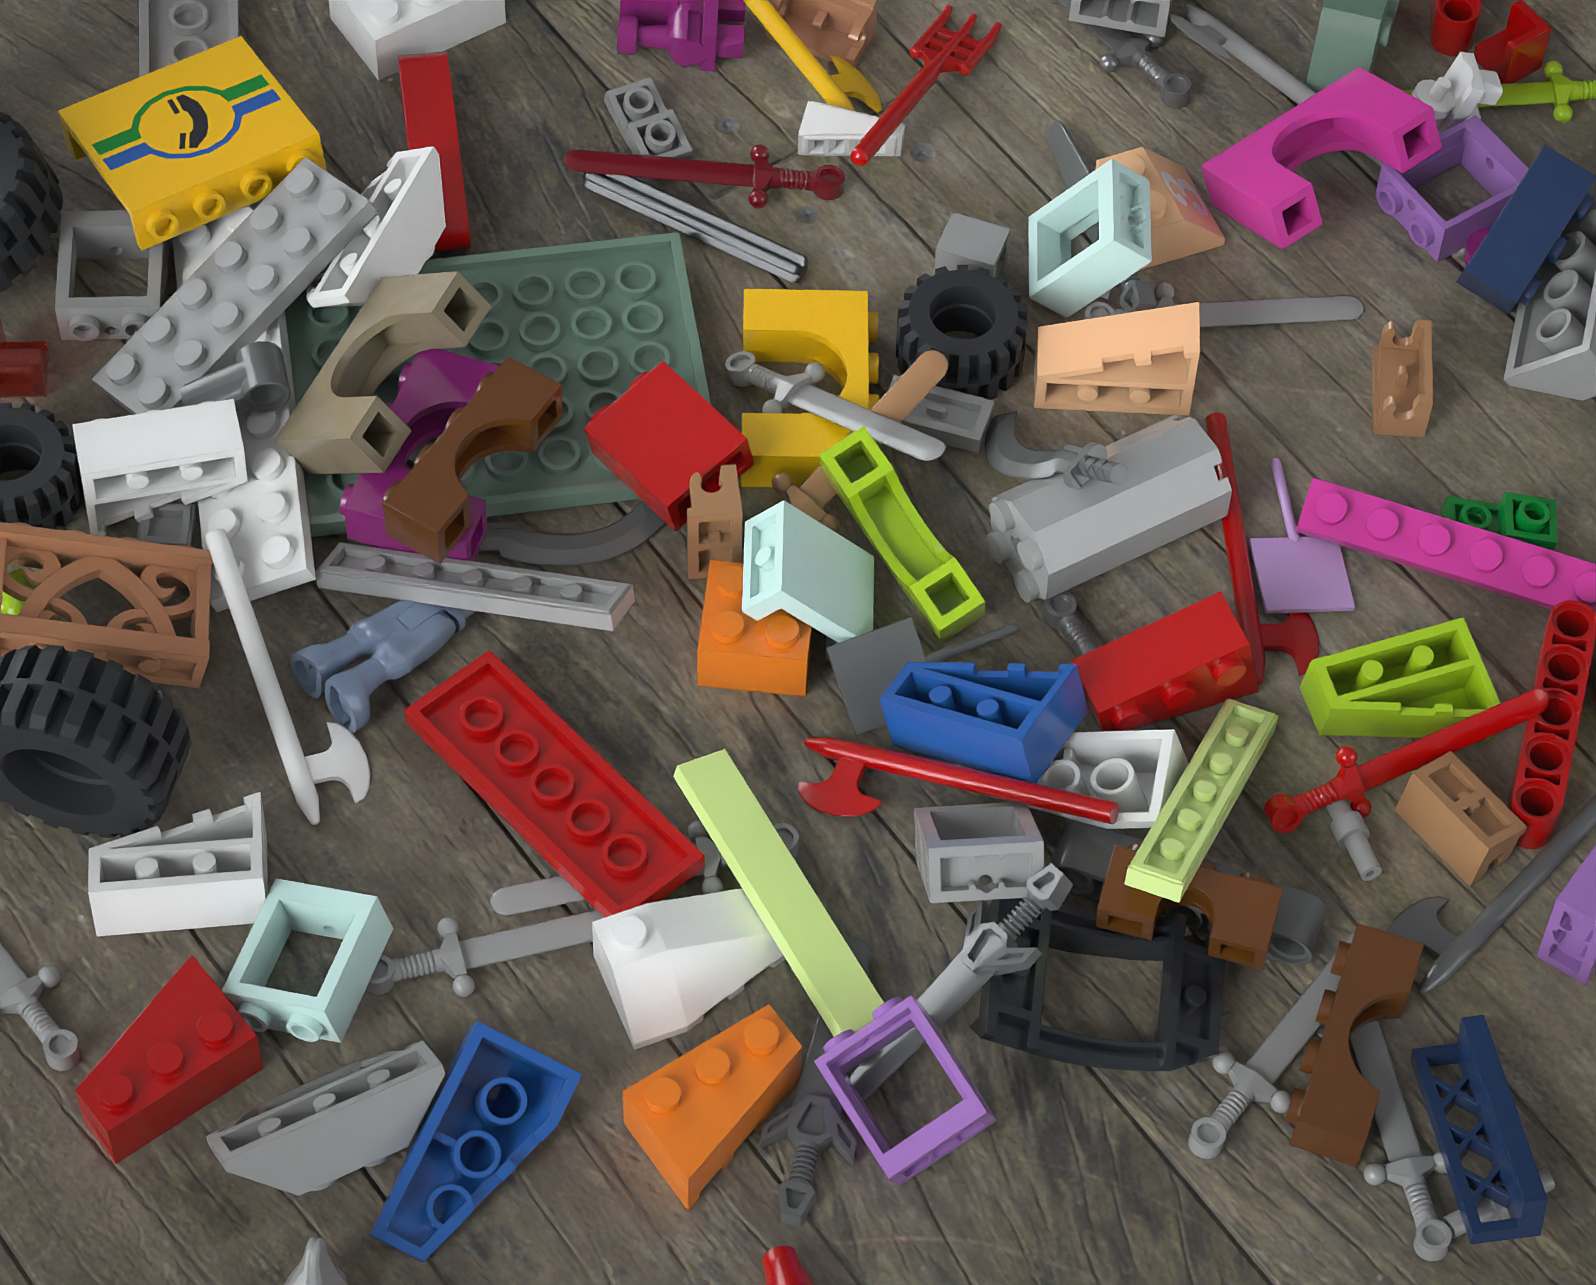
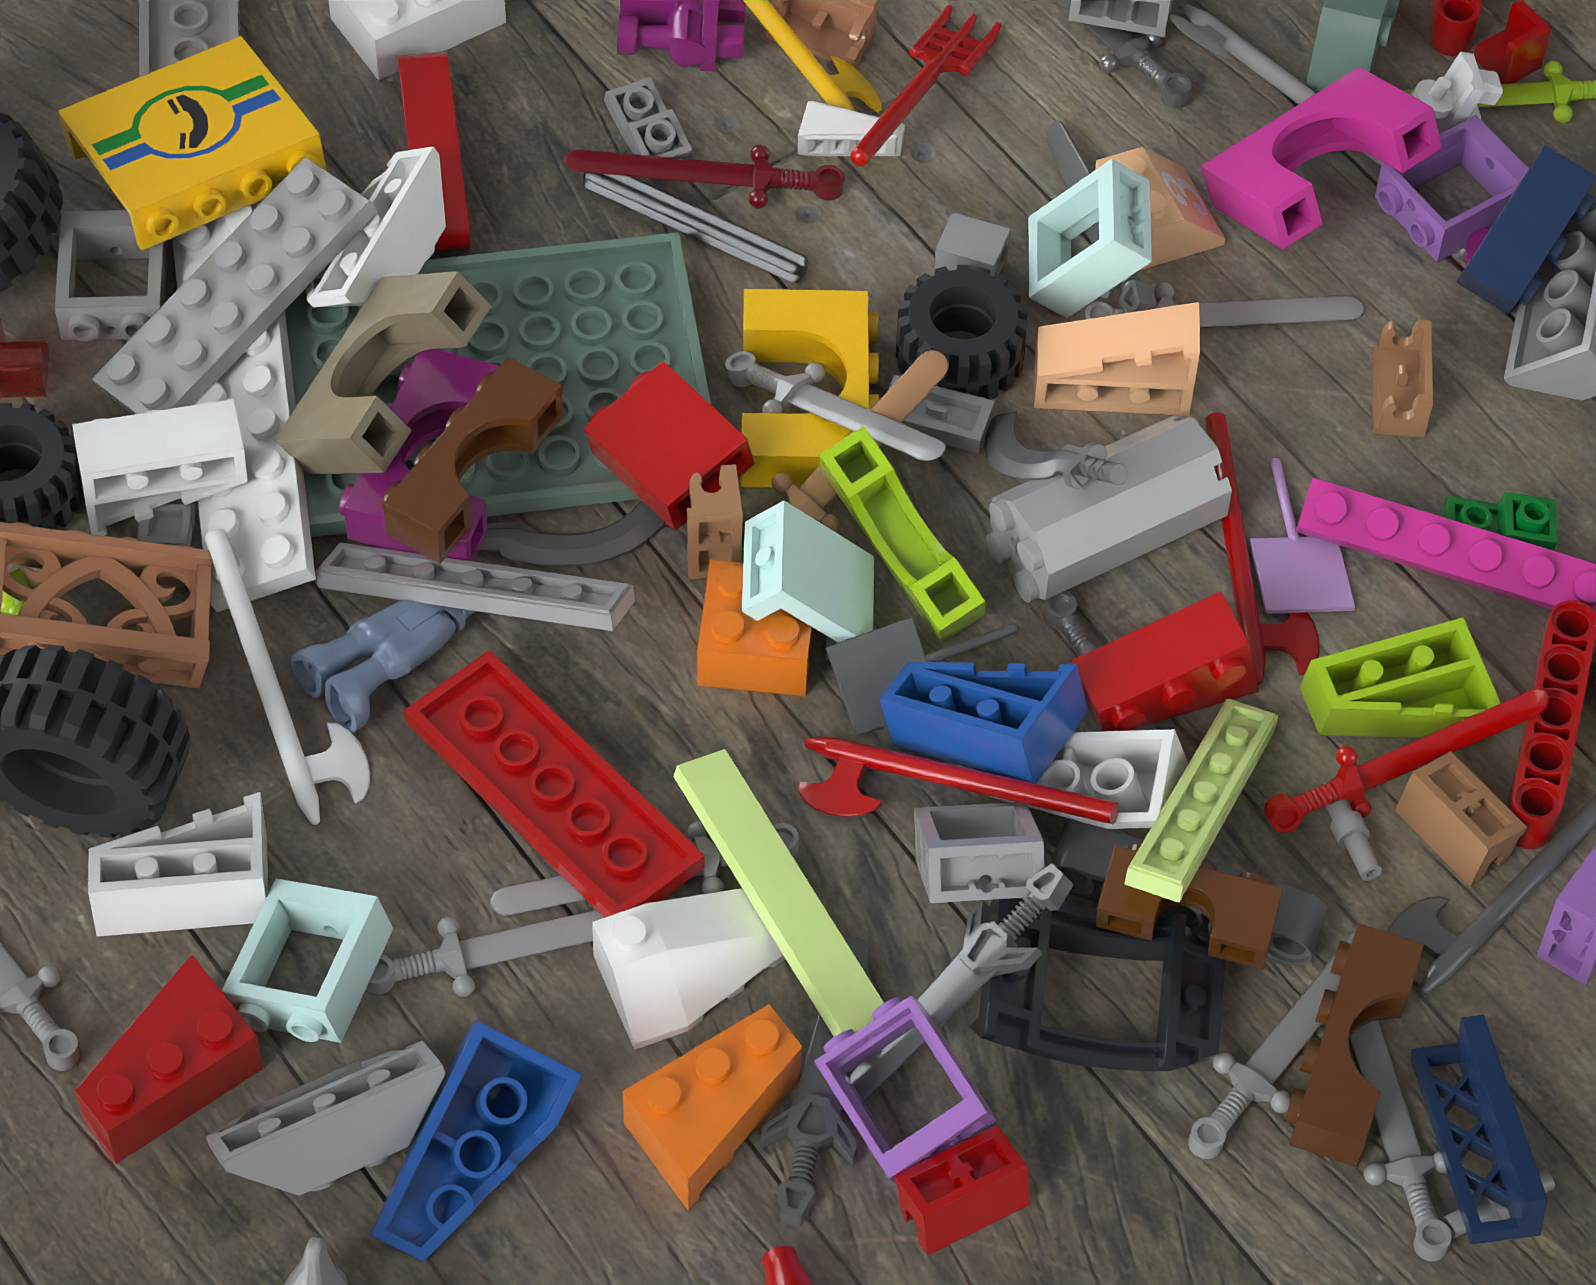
(254, 382): dark grey piece -> none
(963, 1189): none -> red hinge

